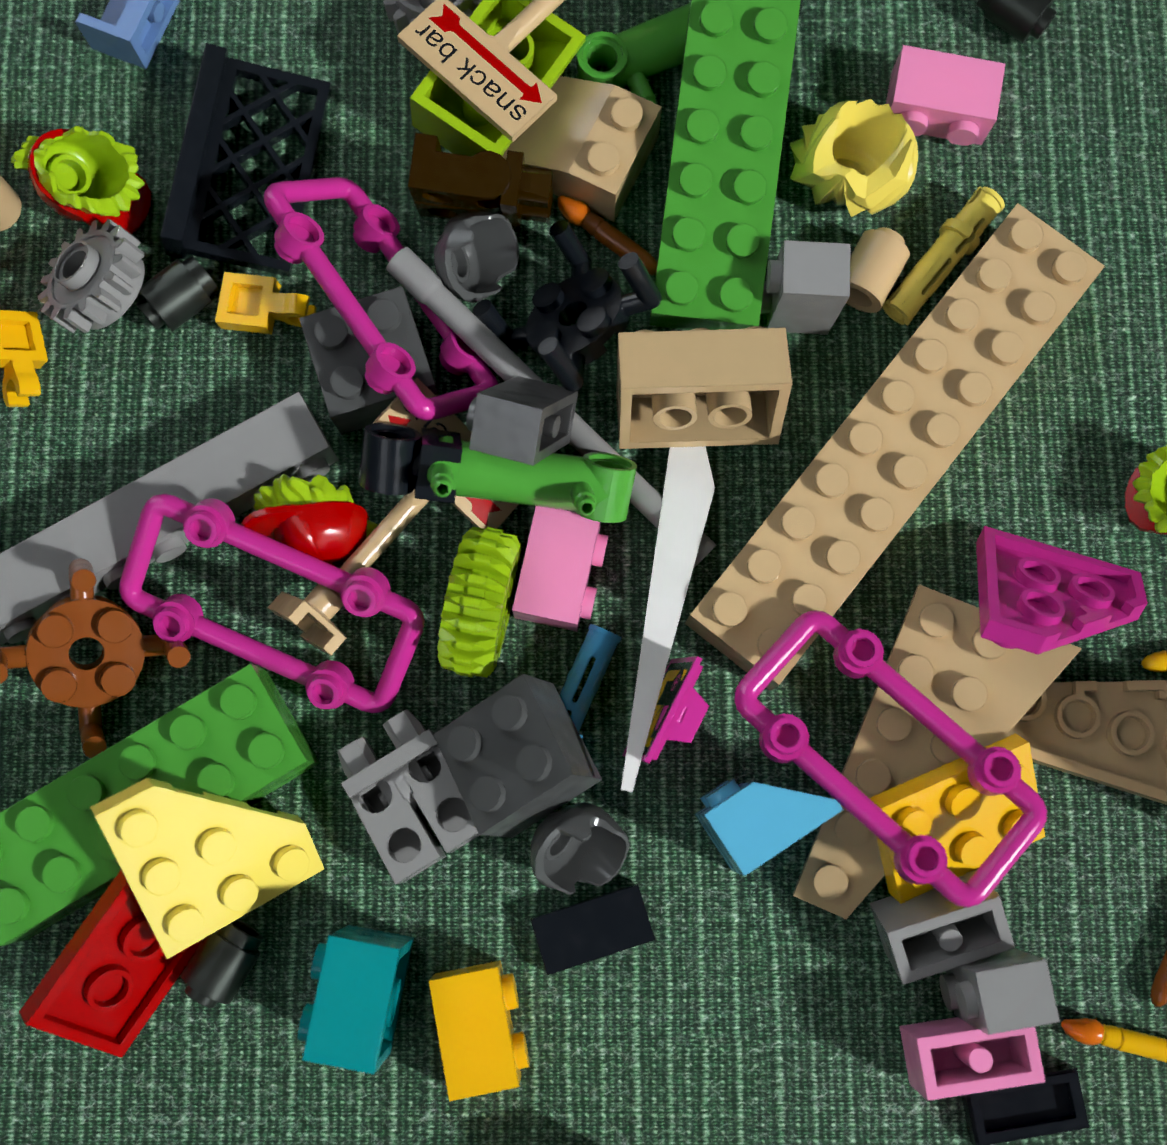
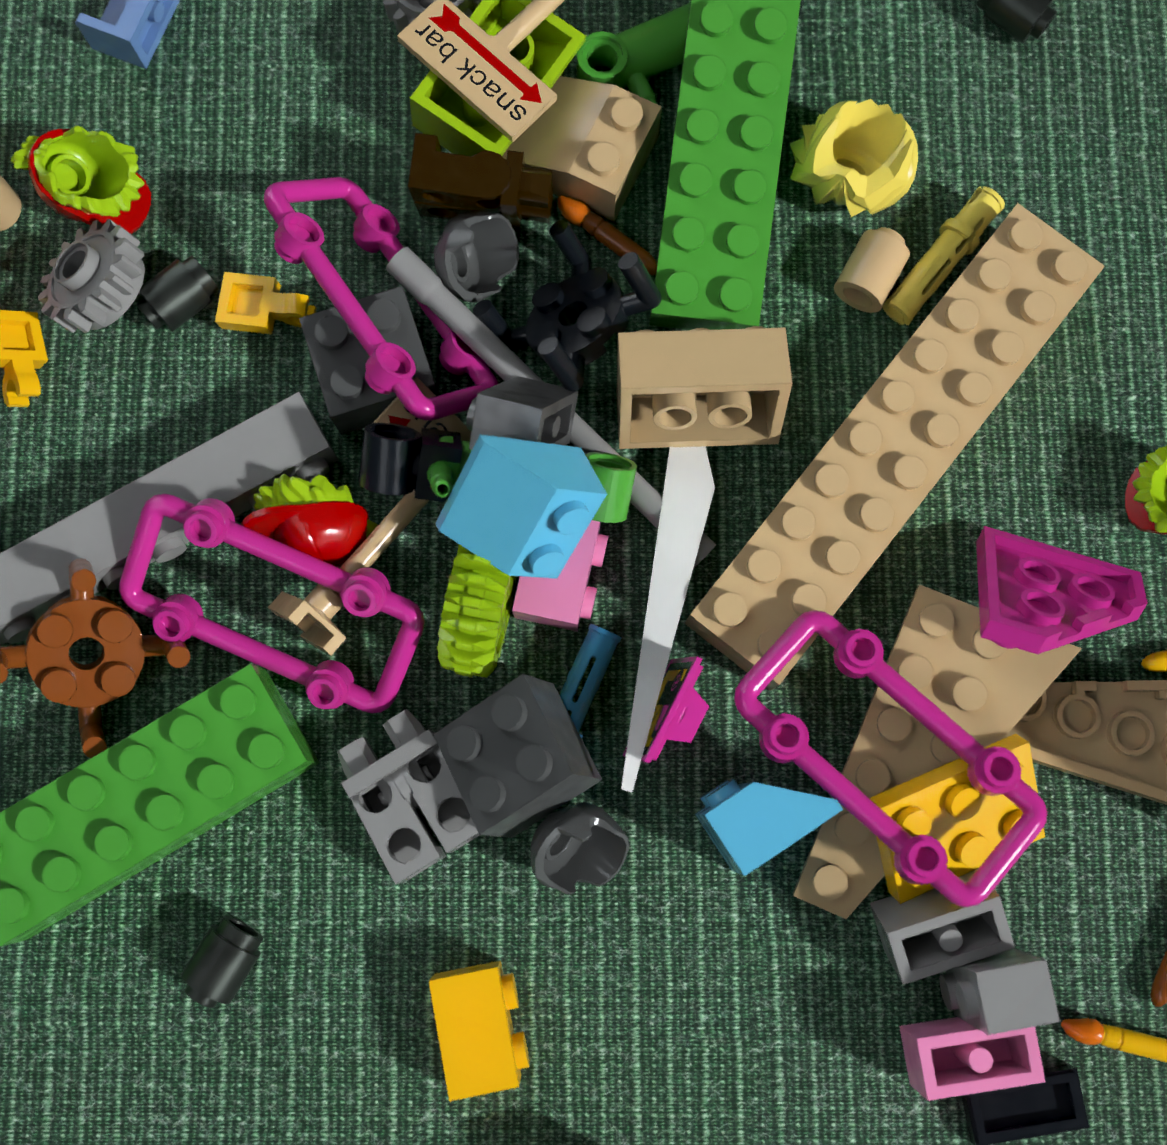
(106, 977): red plate -> none
(201, 151): black fence -> none
(201, 857): light yellow plate -> none
(355, 998): teal brick -> none
(522, 504): none -> medium azure slope
(592, 929): black tile -> none
(807, 286): light grey brick -> none
(946, 94): bright pink brick -> none

